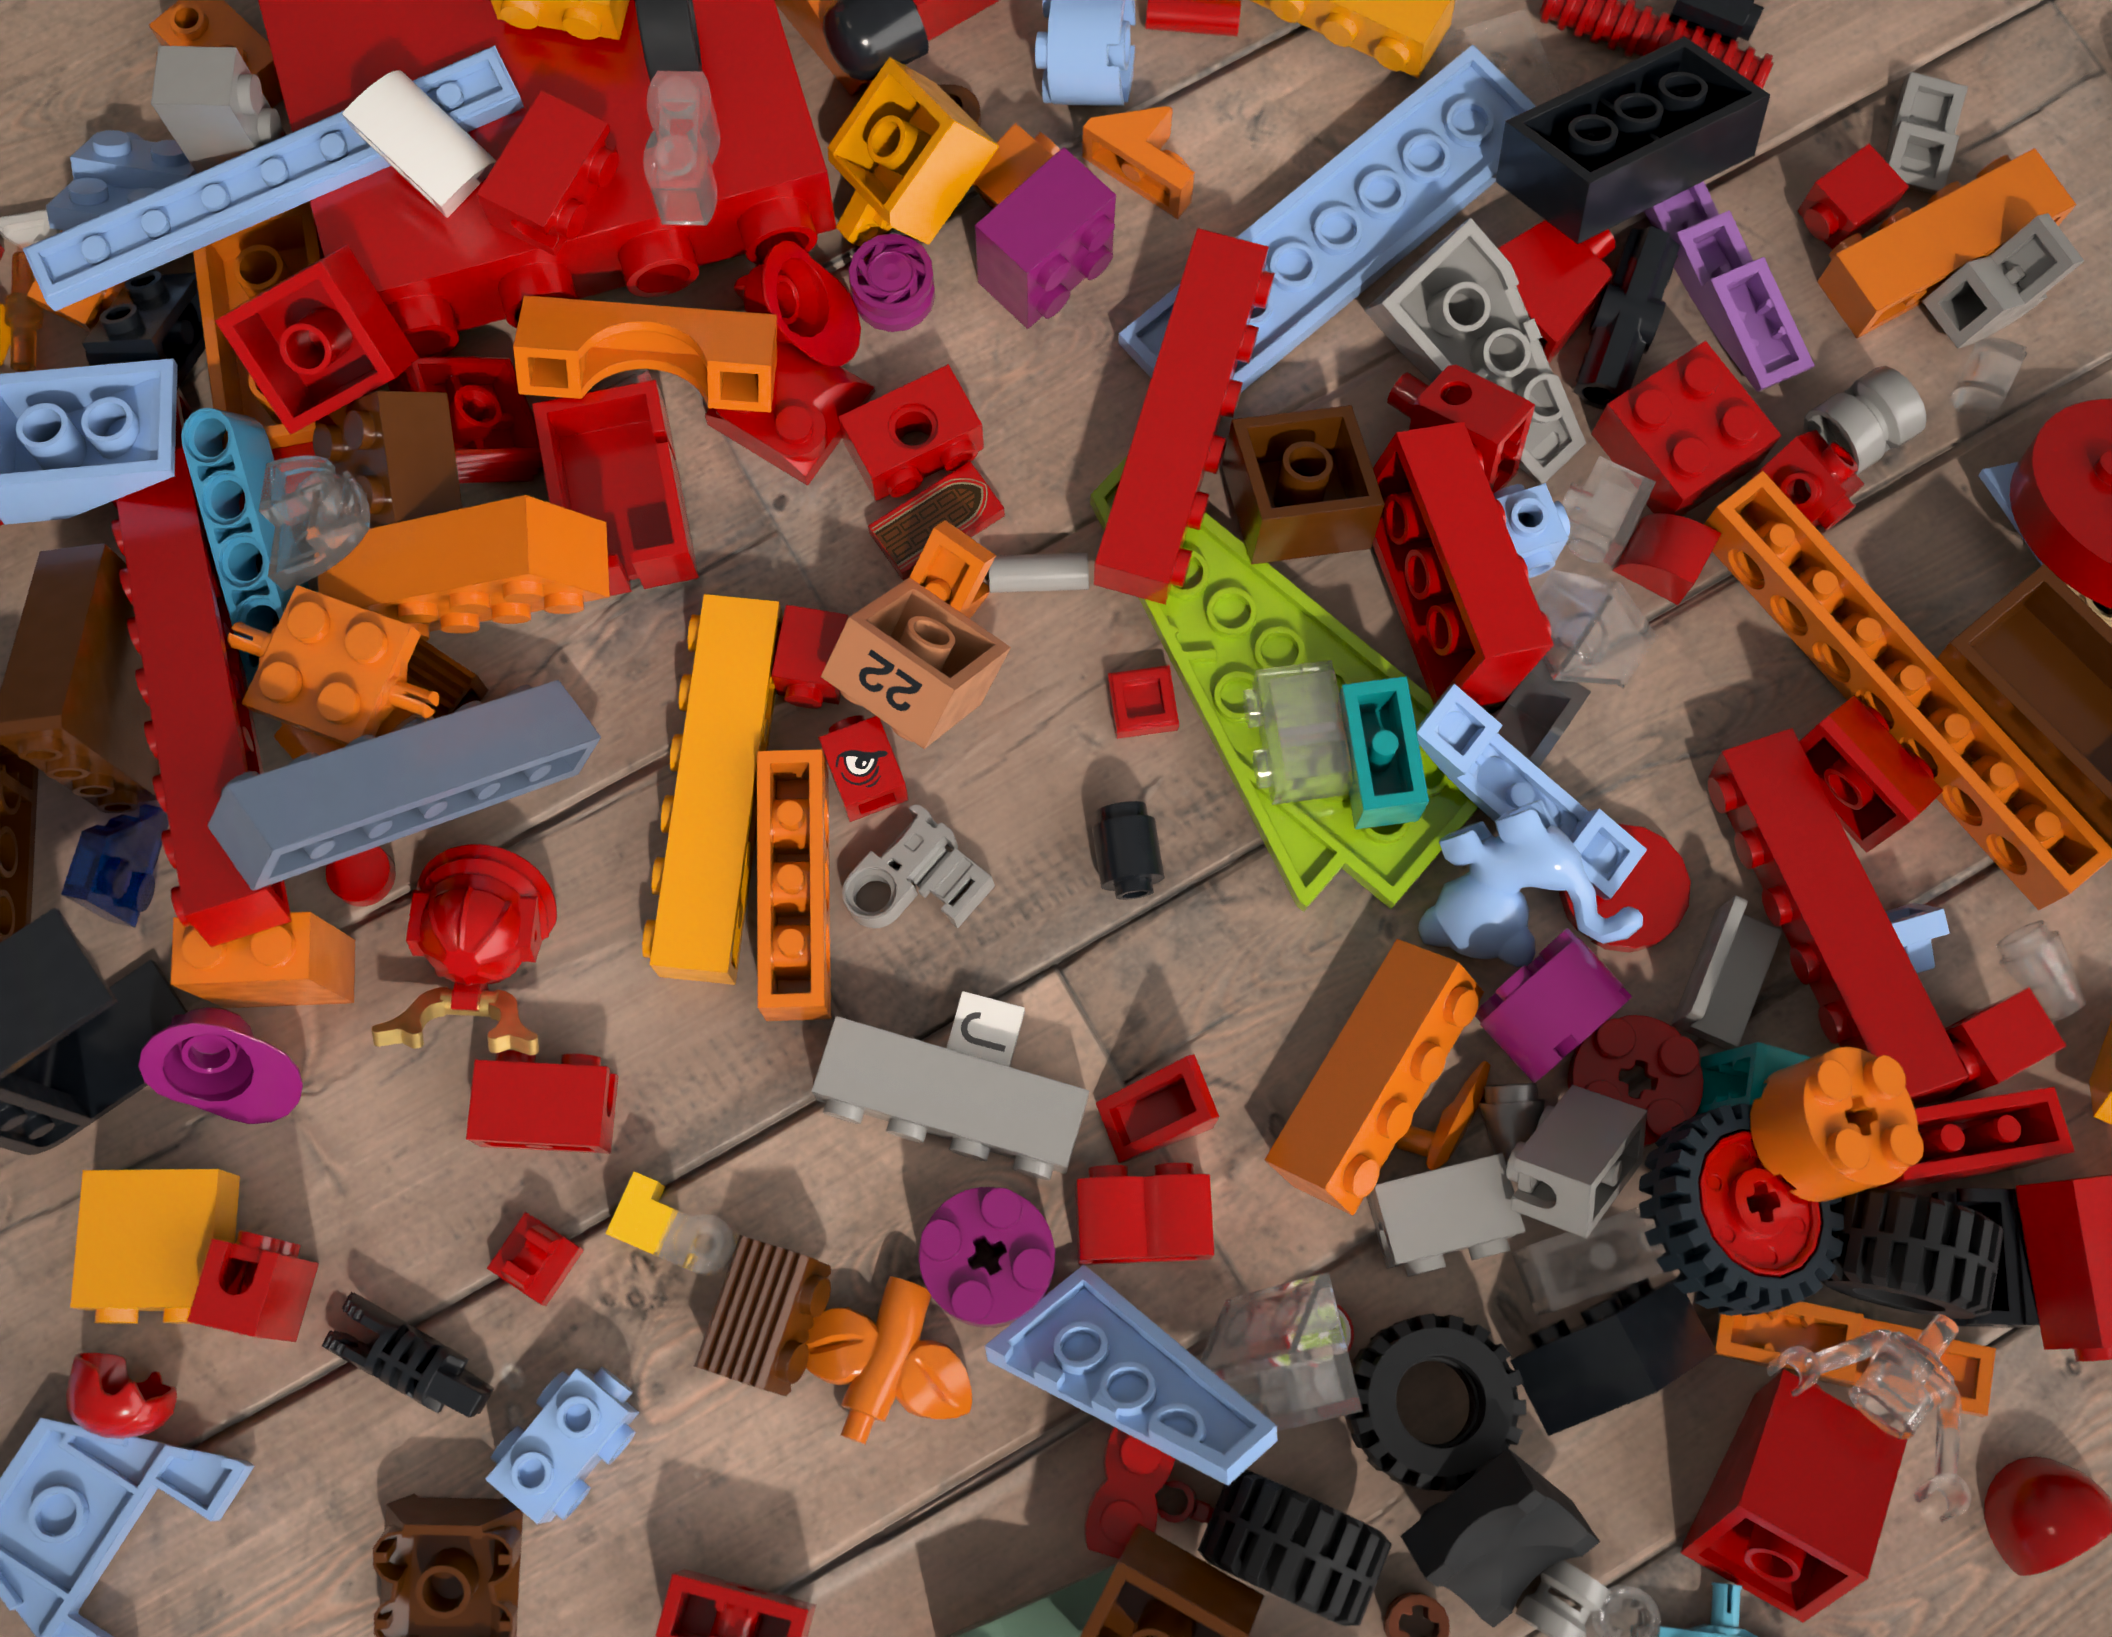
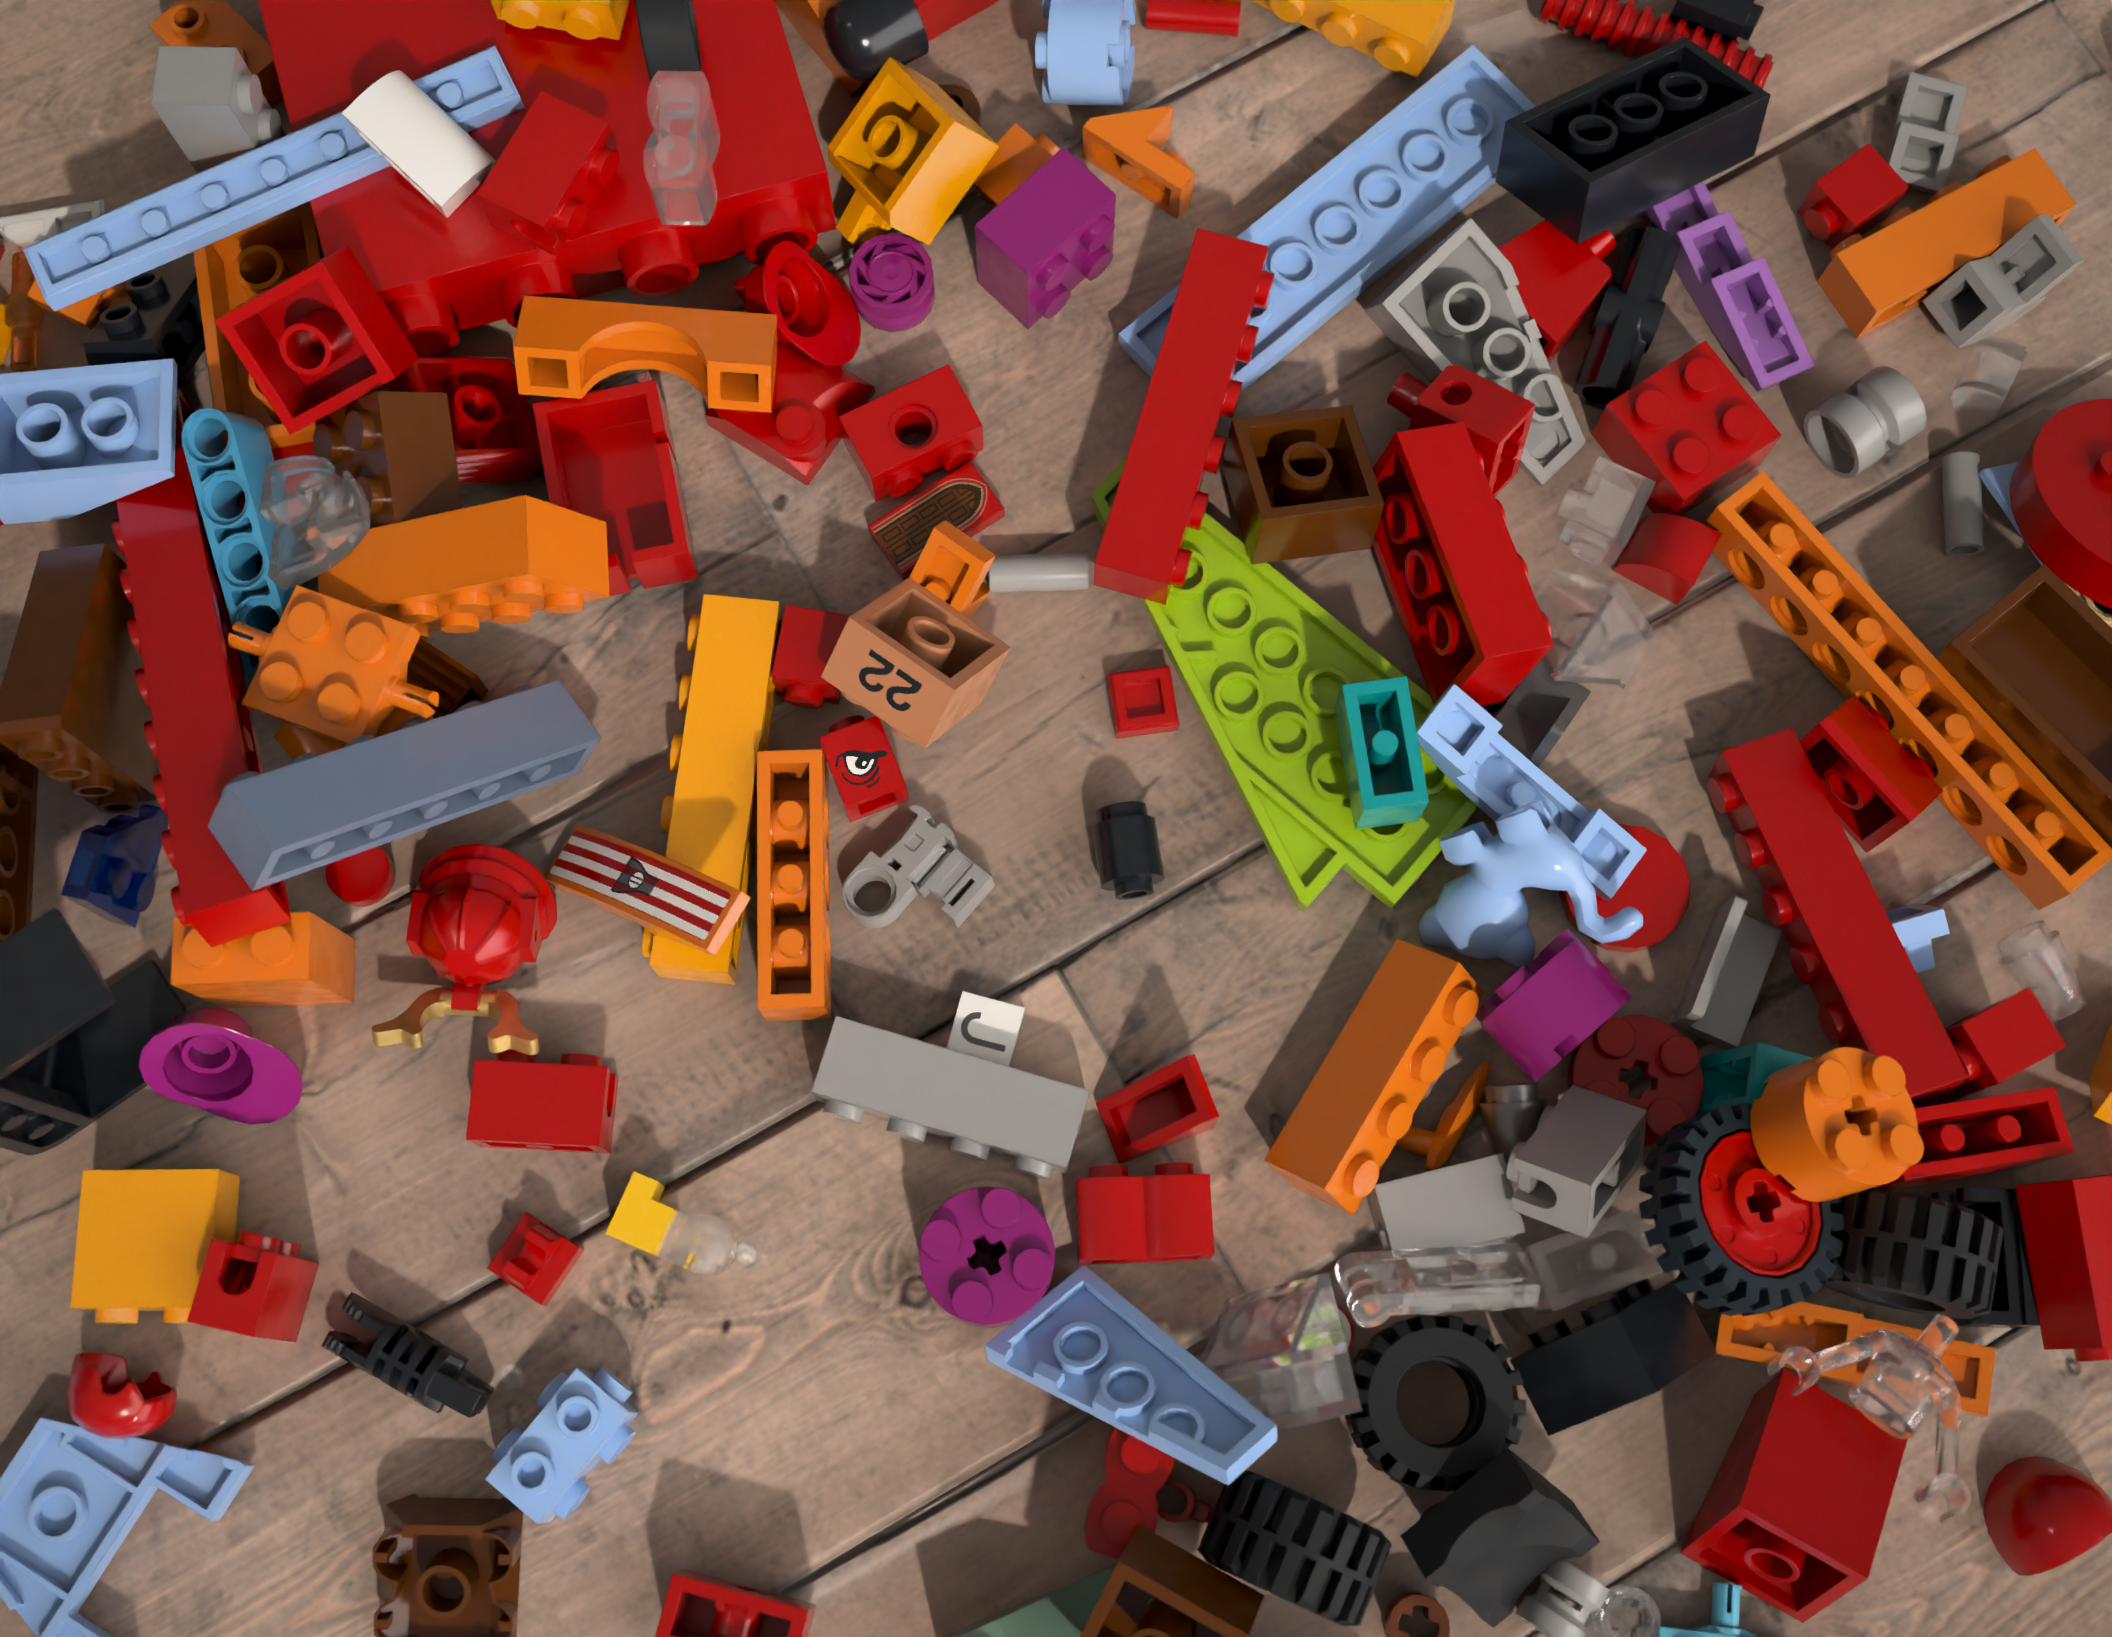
(115, 171): light blue plate -> none
(647, 889): none -> slope
(765, 1316): reddish brown brick -> none
(888, 1361): orange plant -> none
(1299, 731): clear brick -> none
(1435, 1281): none -> clear plate
(1535, 525): light blue brick -> none
(1816, 478): red brick -> none
(1962, 504): none -> light grey hinge

